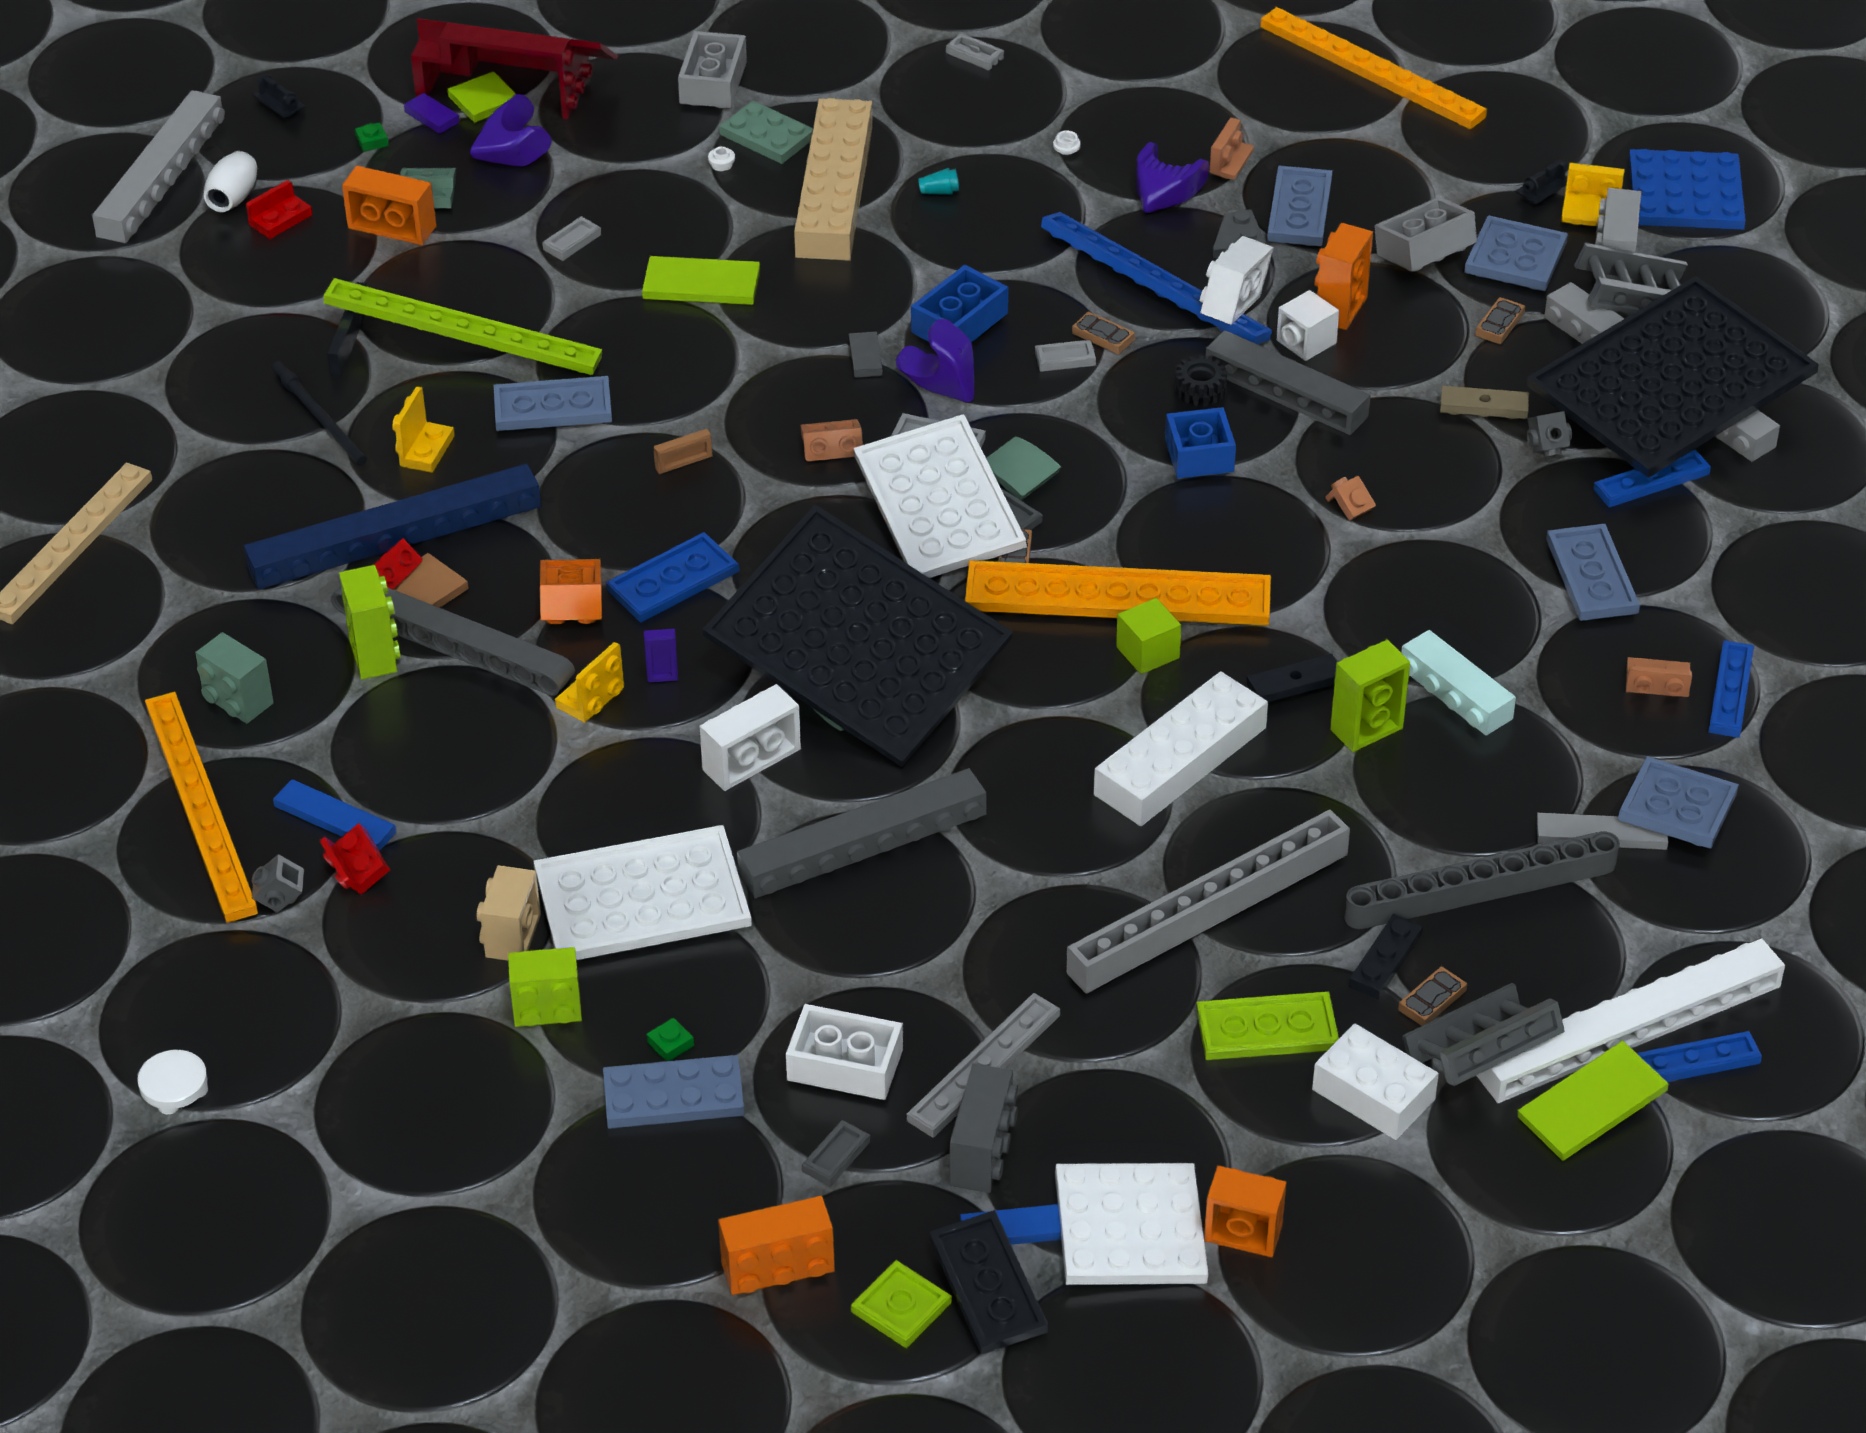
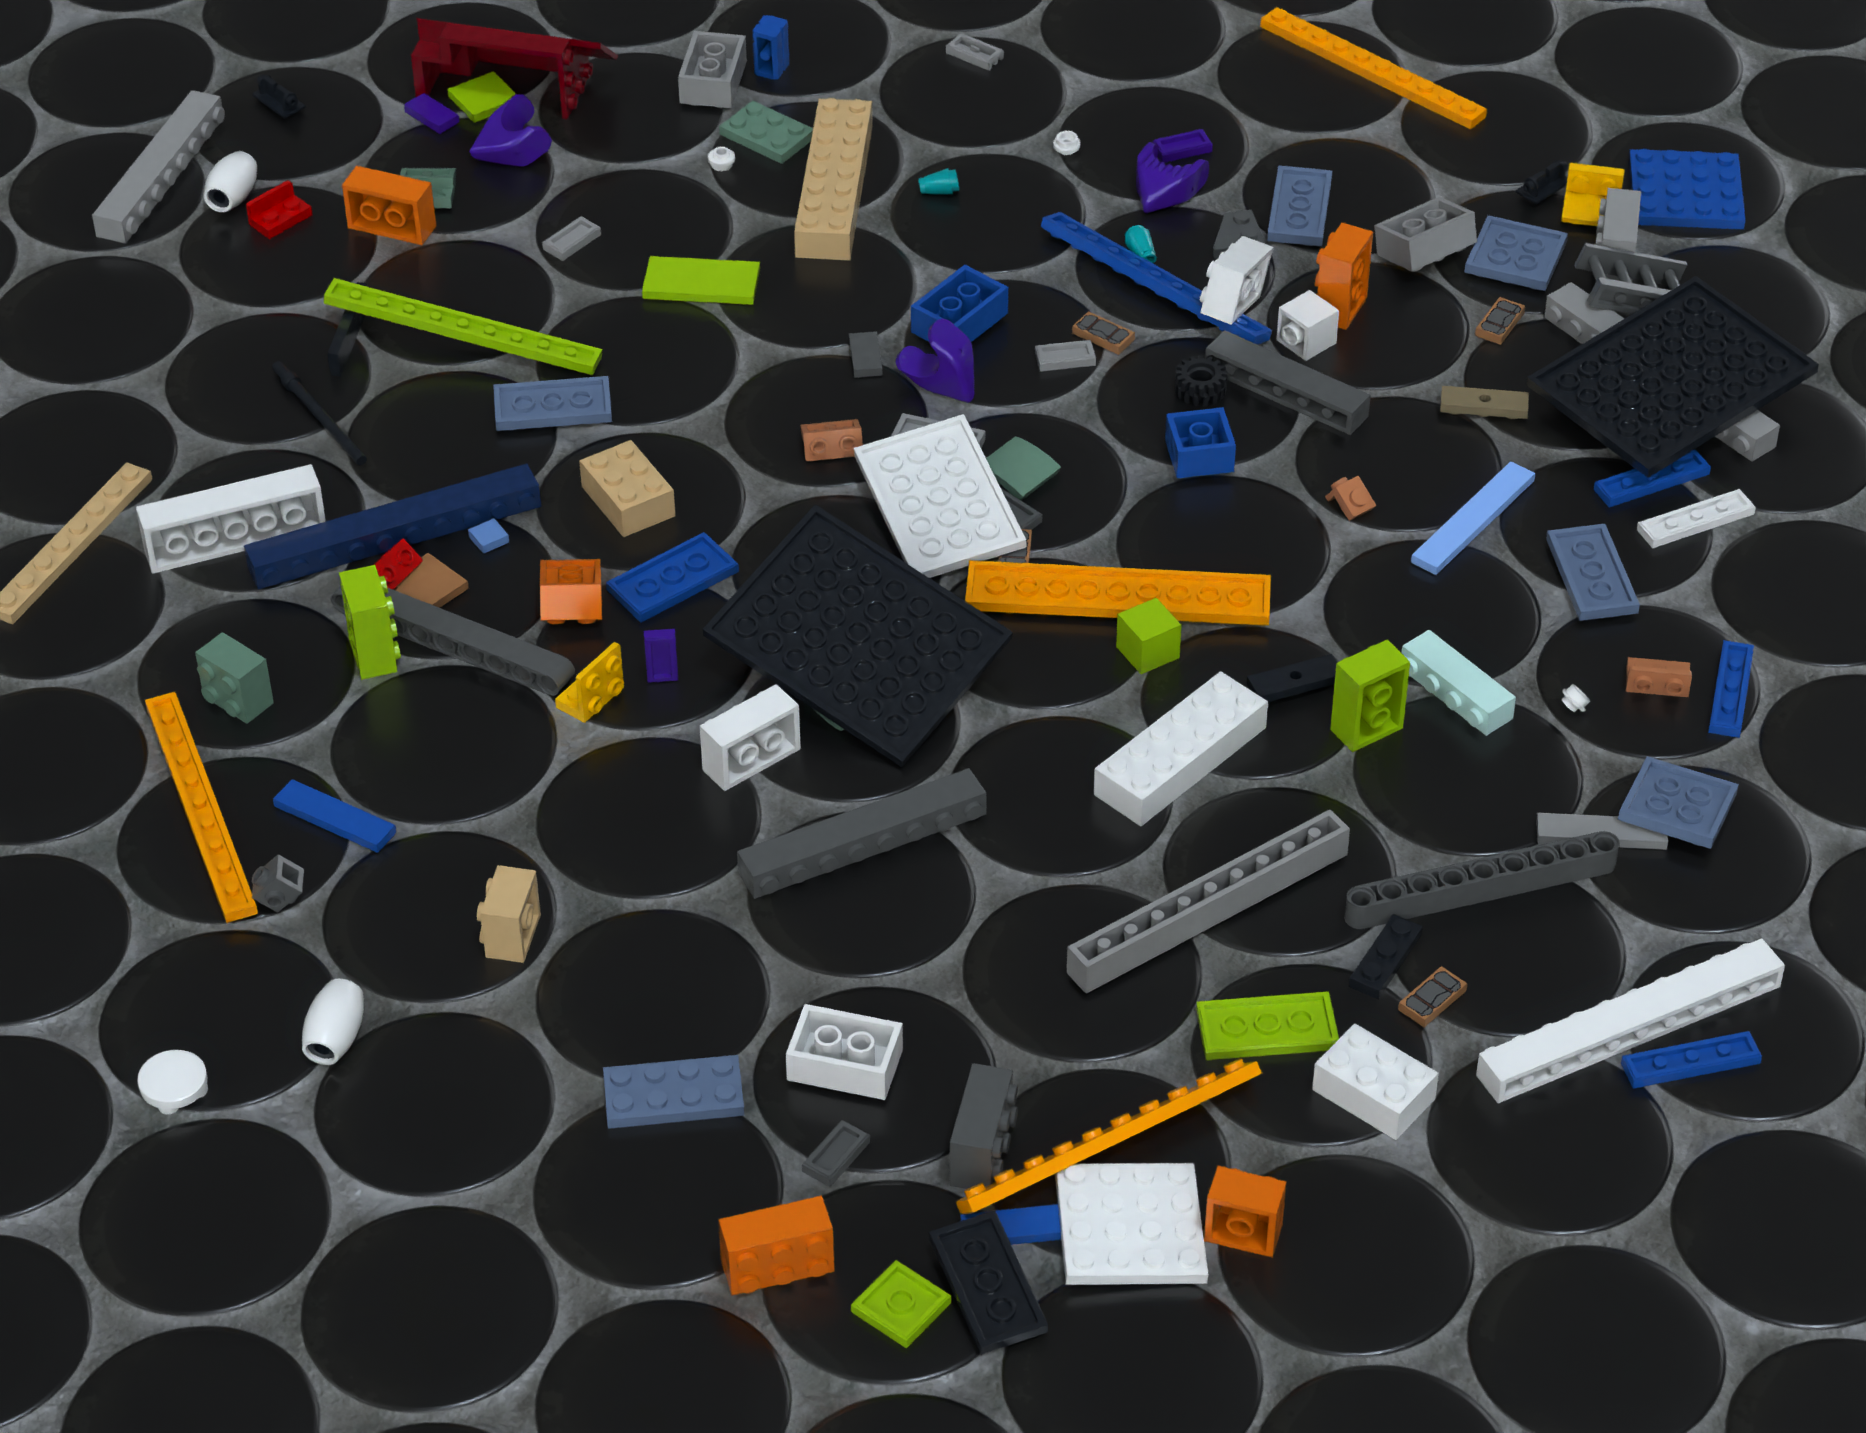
(228, 517): none -> white brick
(332, 1021): none -> white piece
(355, 859): red bracket -> none
(371, 137): green plate -> none
(419, 441): yellow bracket -> none
(488, 536): none -> medium blue tile
(544, 986): lime brick -> none
(627, 488): none -> tan brick
(642, 893): white plate -> none
(670, 1039): green plate -> none
(683, 451): medium nougat tile -> none
(770, 47): none -> blue brick
(997, 1050): light grey tile -> none
(1098, 1140): none -> light orange plate
(1140, 242): none -> teal cone
(1183, 145): none -> dark purple tile
(1229, 151): nougat bracket -> none
(1473, 518): none -> light blue tile
(1484, 1033): dark grey fence -> none
(1549, 433): dark grey brick -> none
(1575, 698): none -> white plate
(1592, 1100): lime tile -> none
(1696, 518): none -> white tile

